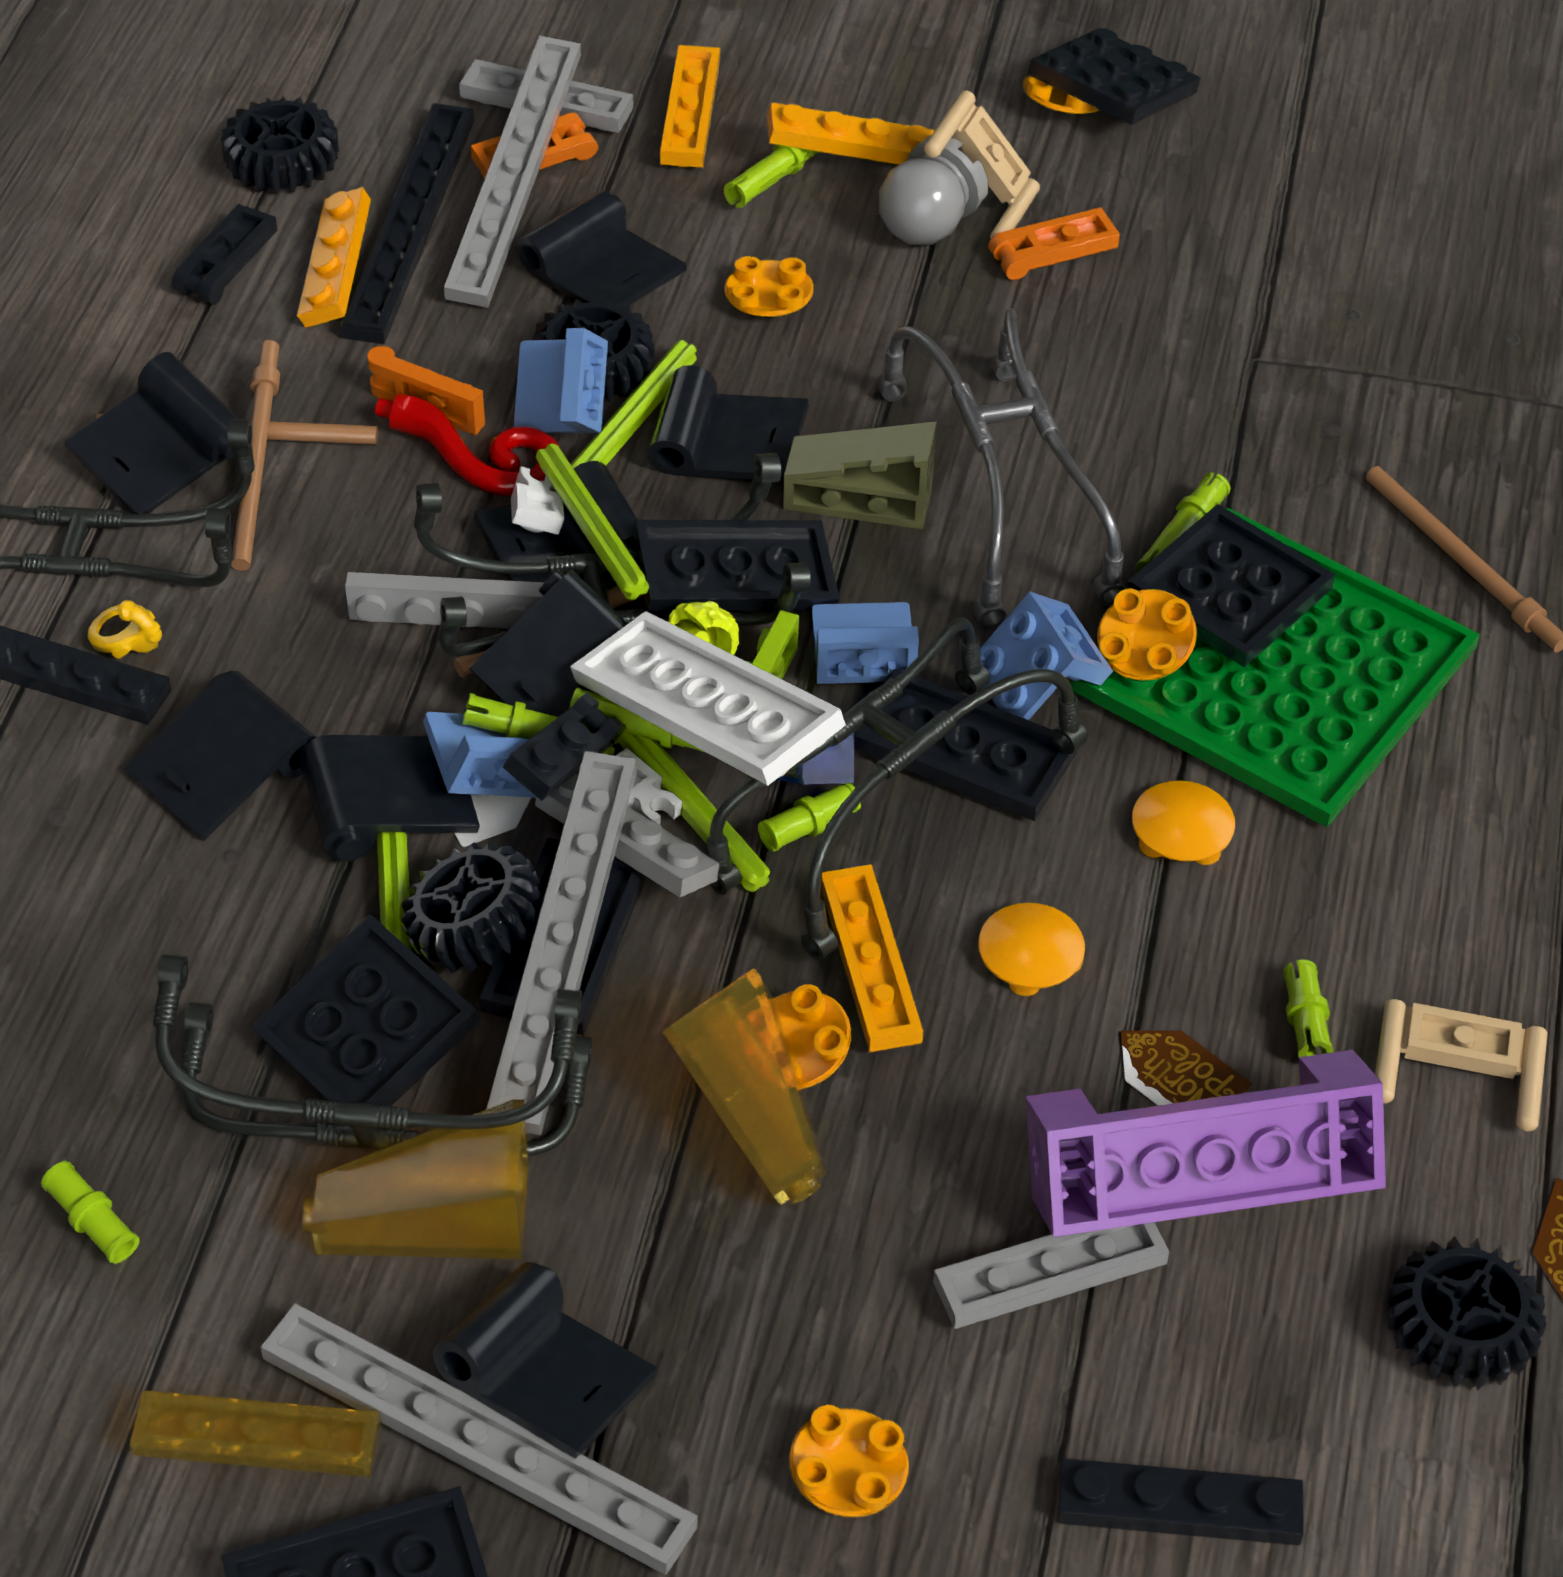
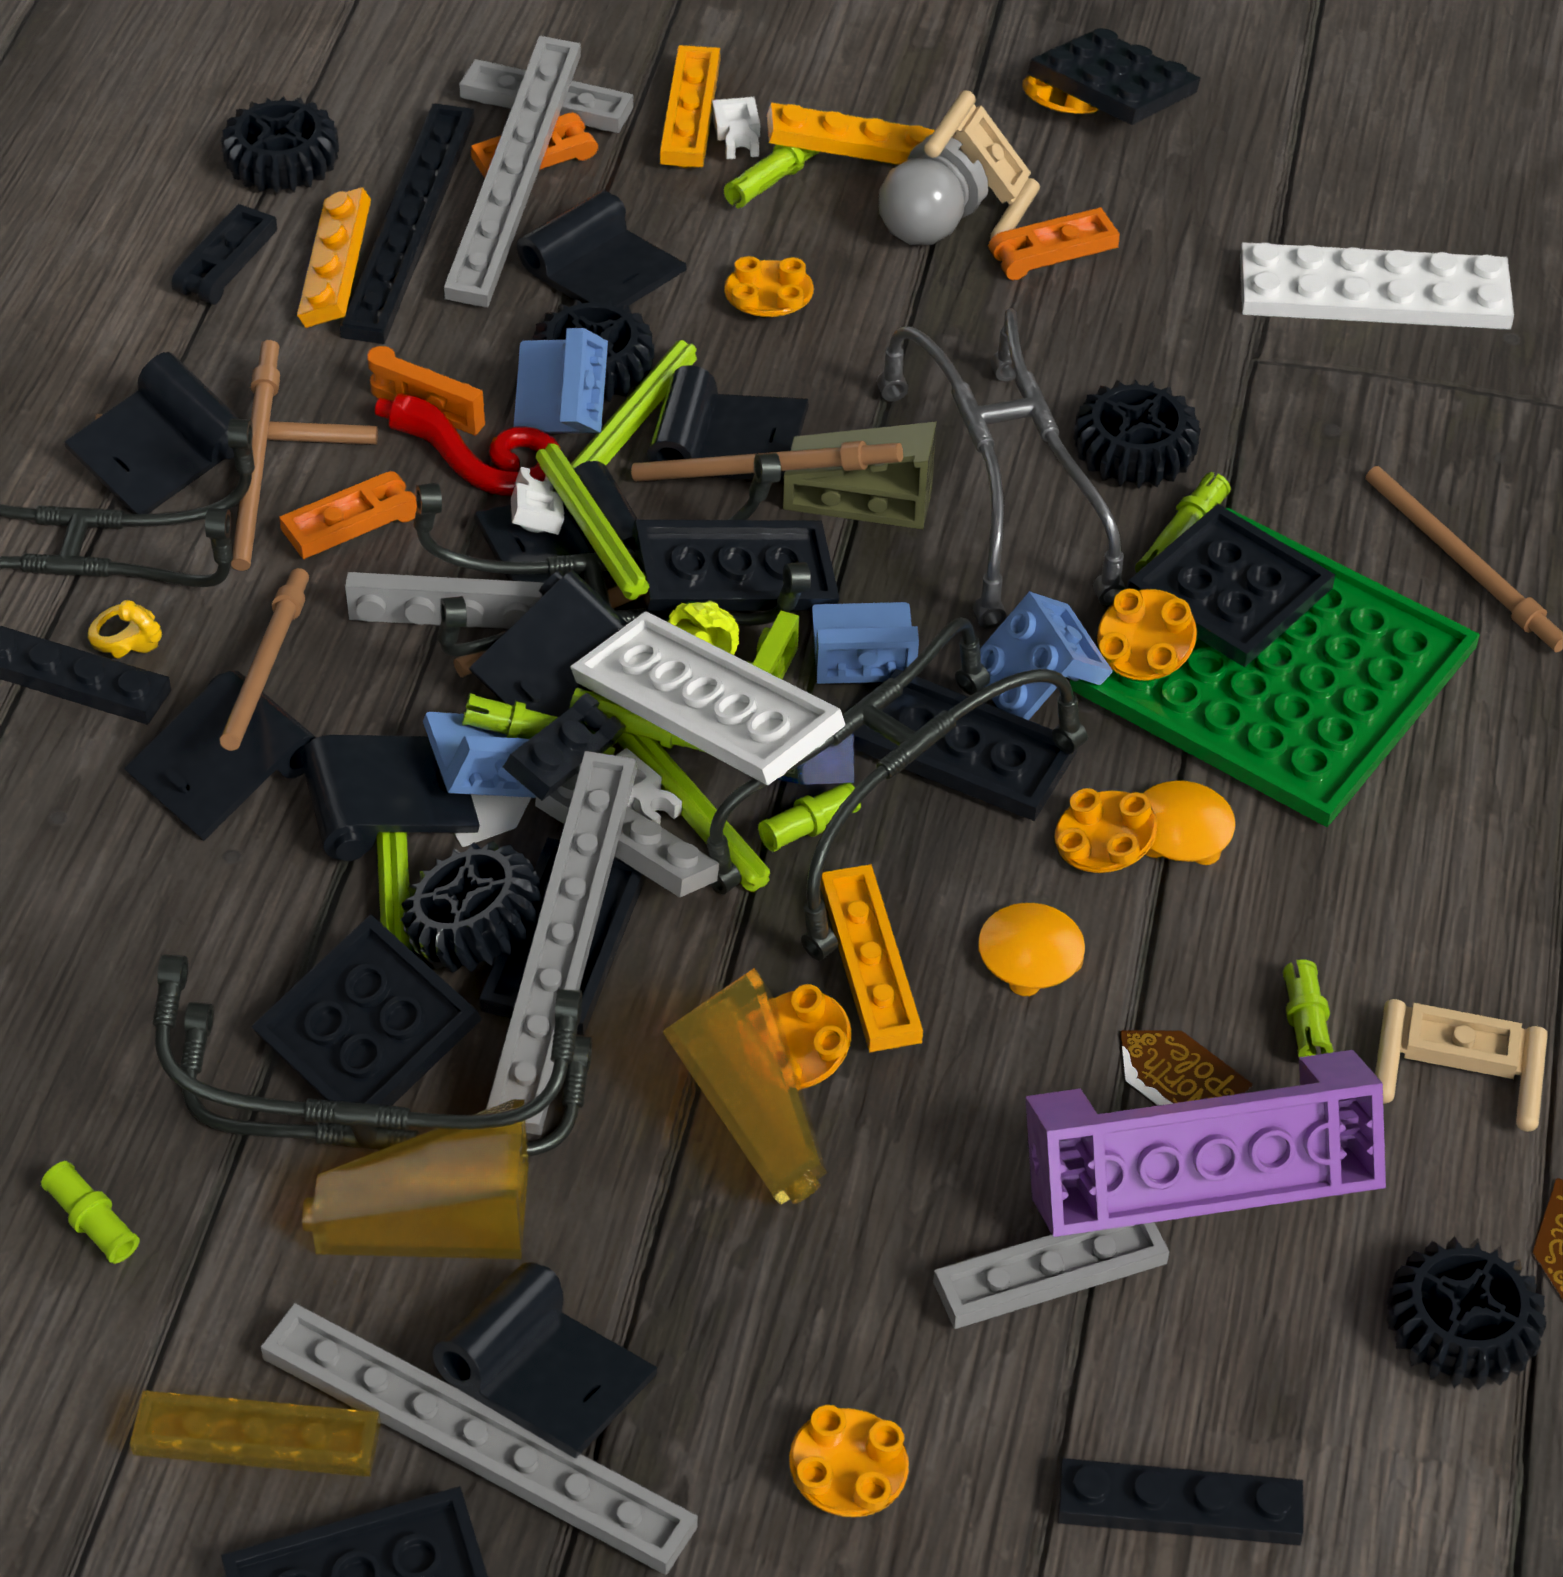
(286, 607): none -> medium nougat bar
(348, 514): none -> orange plate
(737, 124): none -> white plate
(850, 456): none -> medium nougat bar
(1105, 830): none -> light orange dish
(1136, 433): none -> black gear
(1376, 285): none -> white plate

